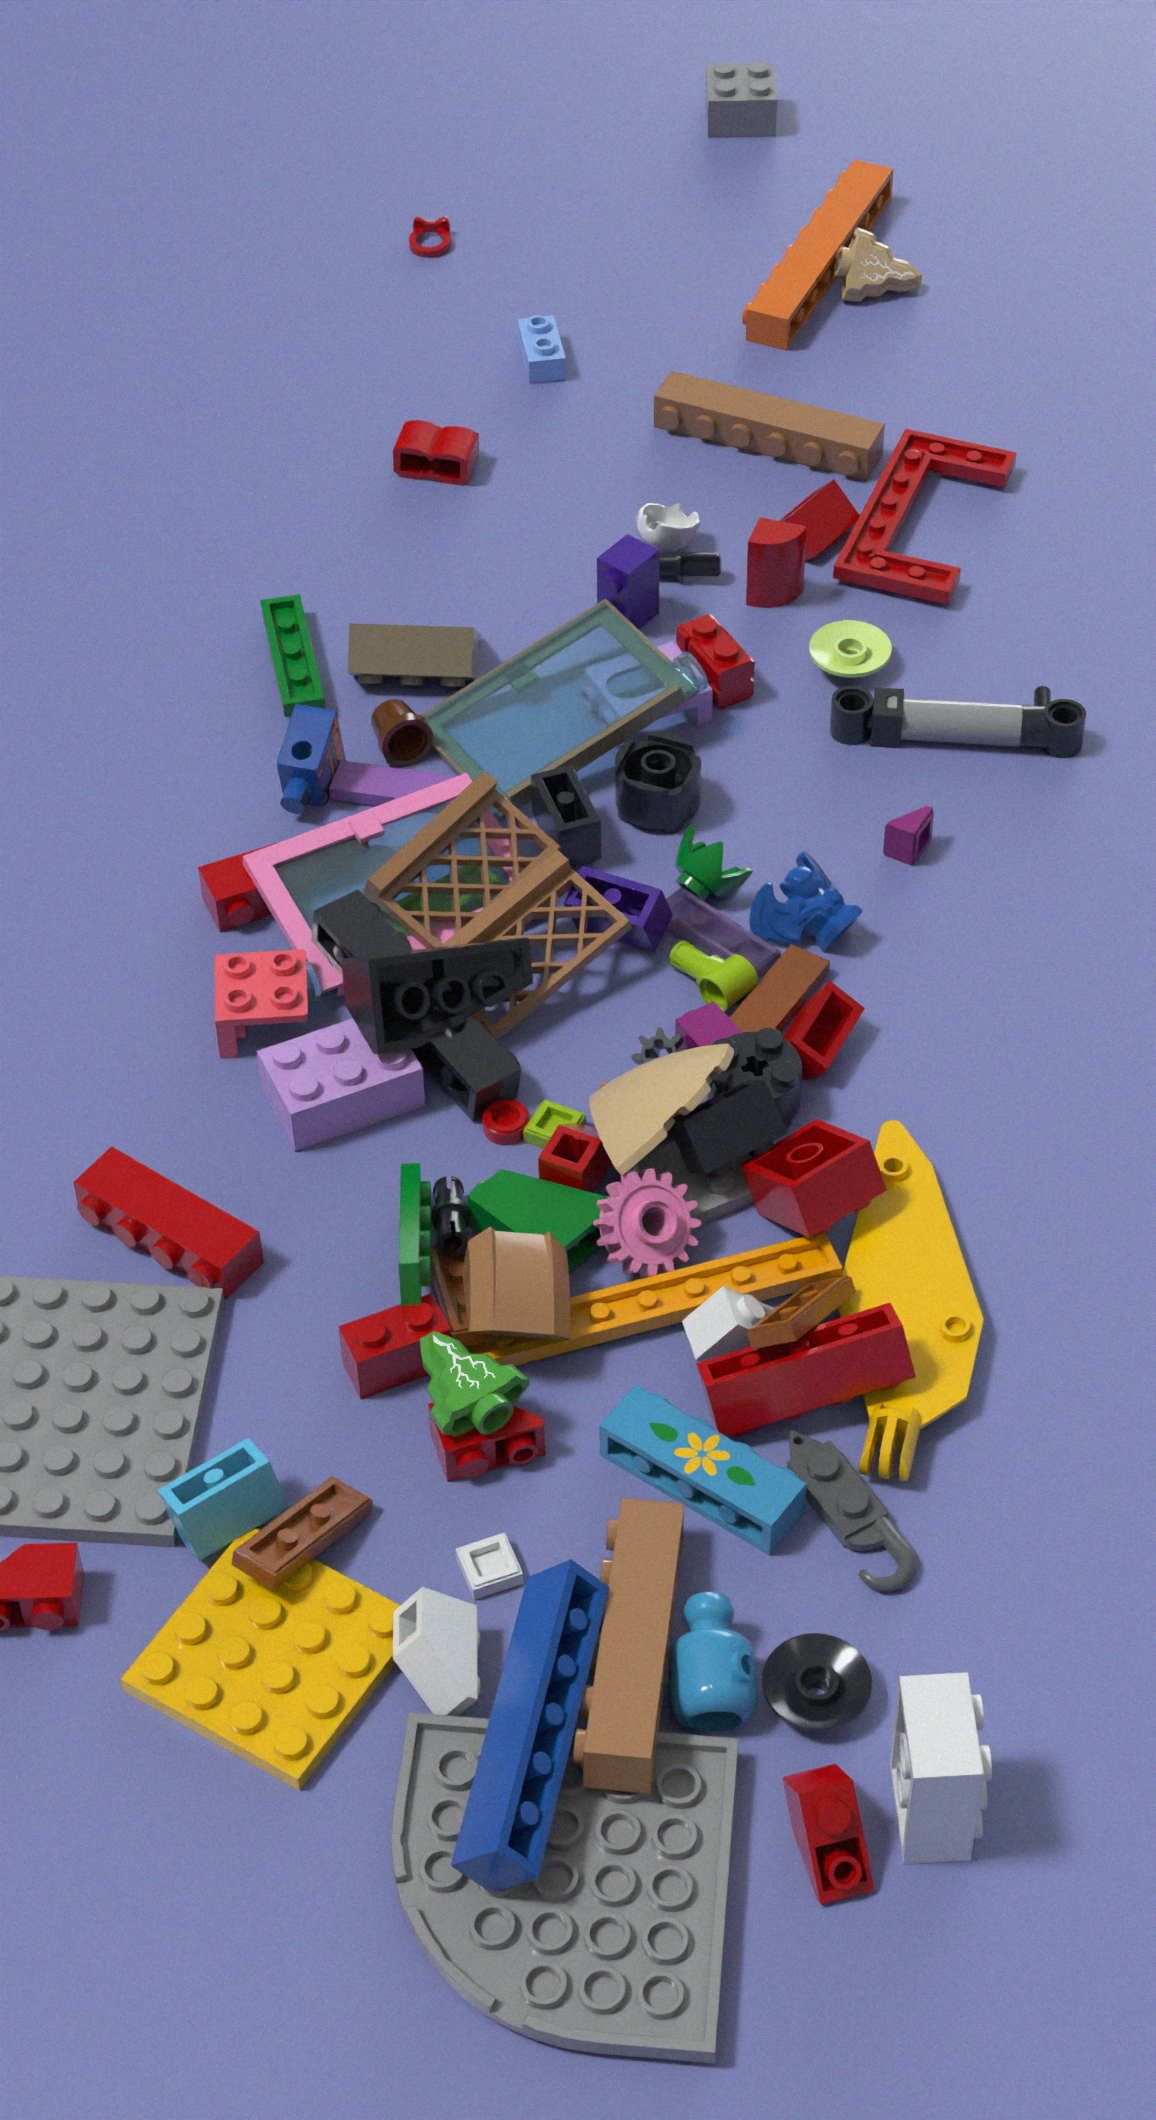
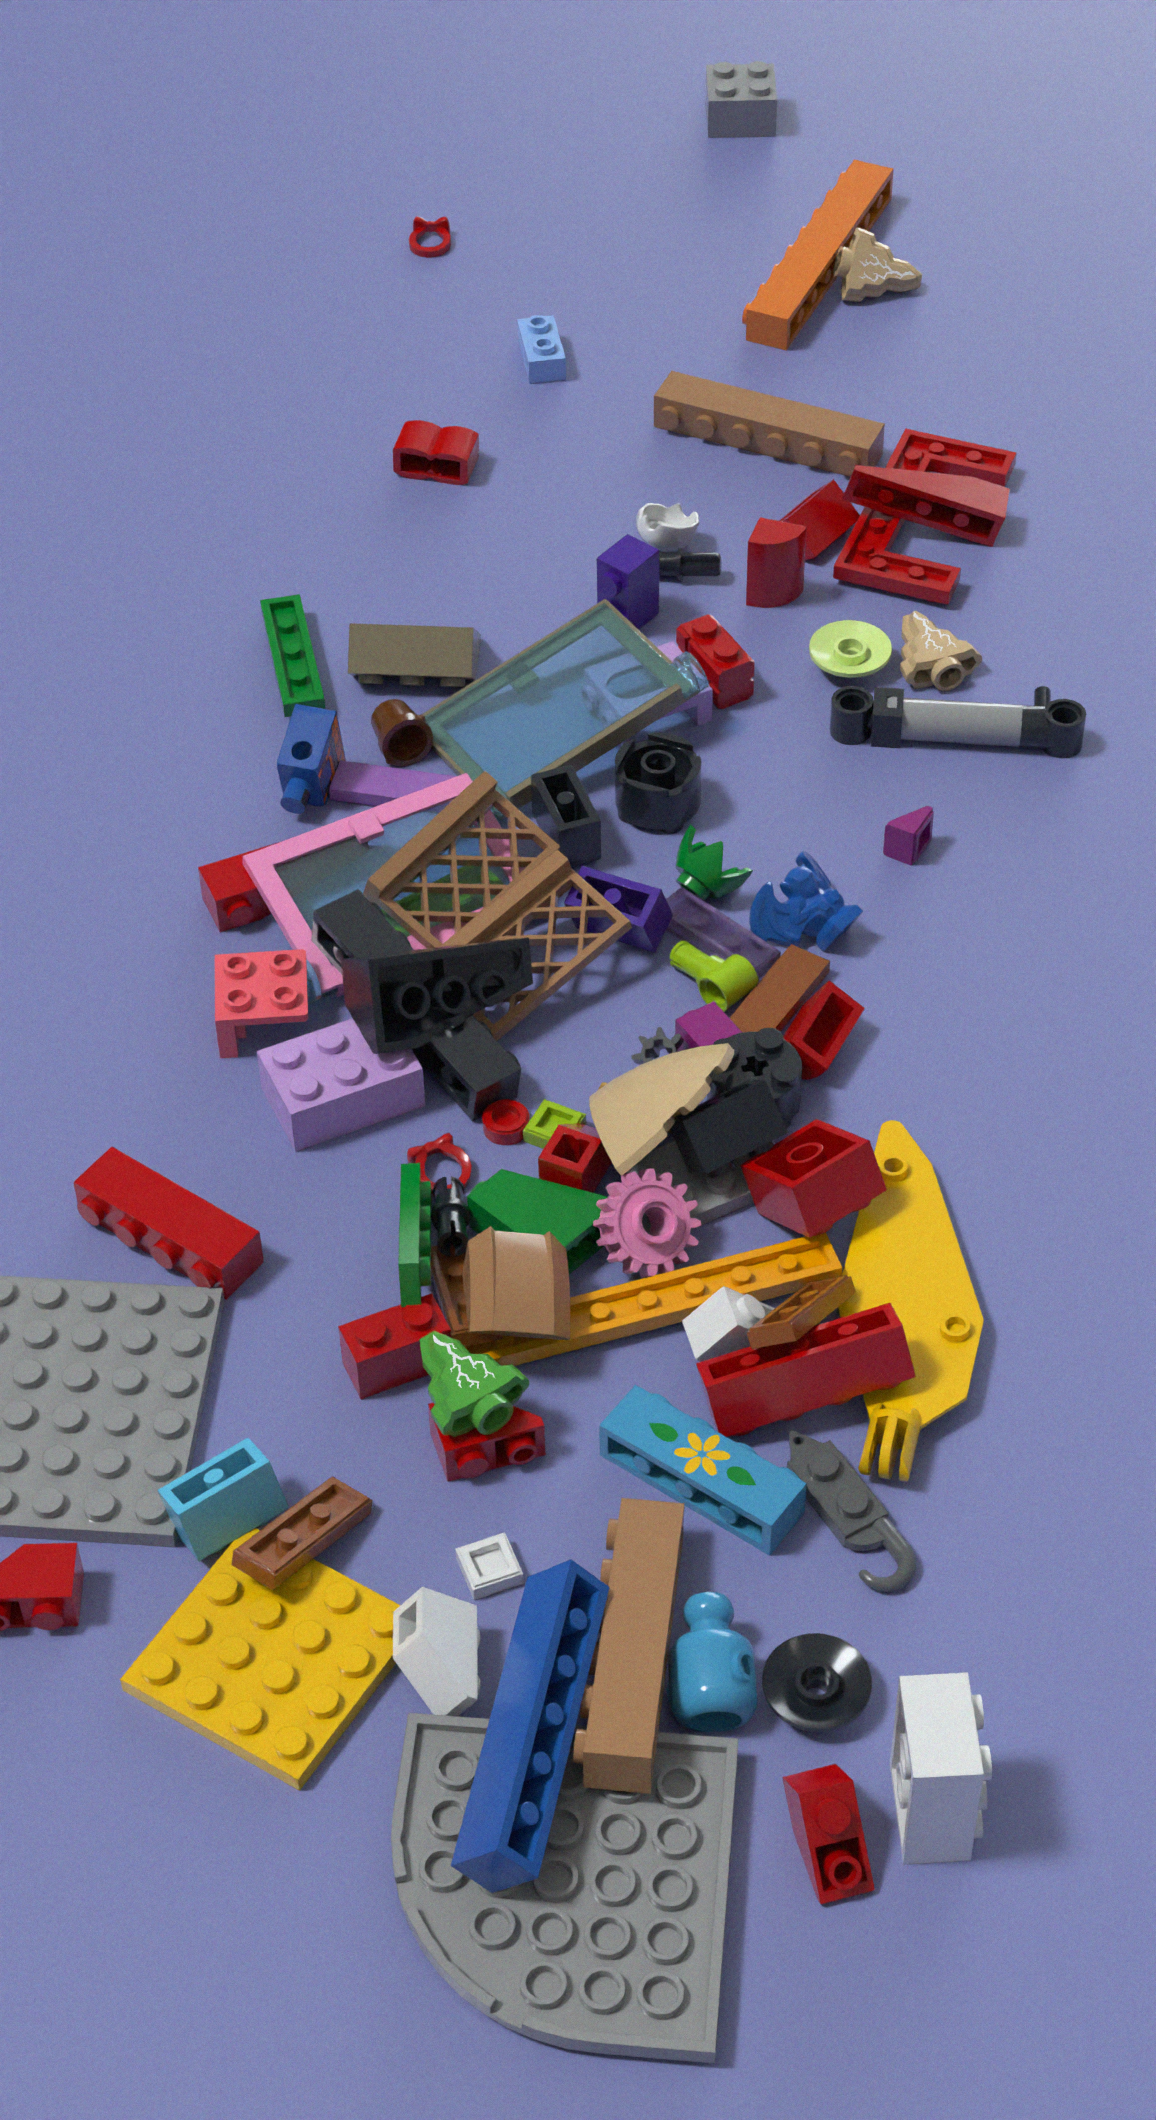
(445, 1146): none -> red piece
(934, 655): none -> tan rock
(936, 500): none -> red slope

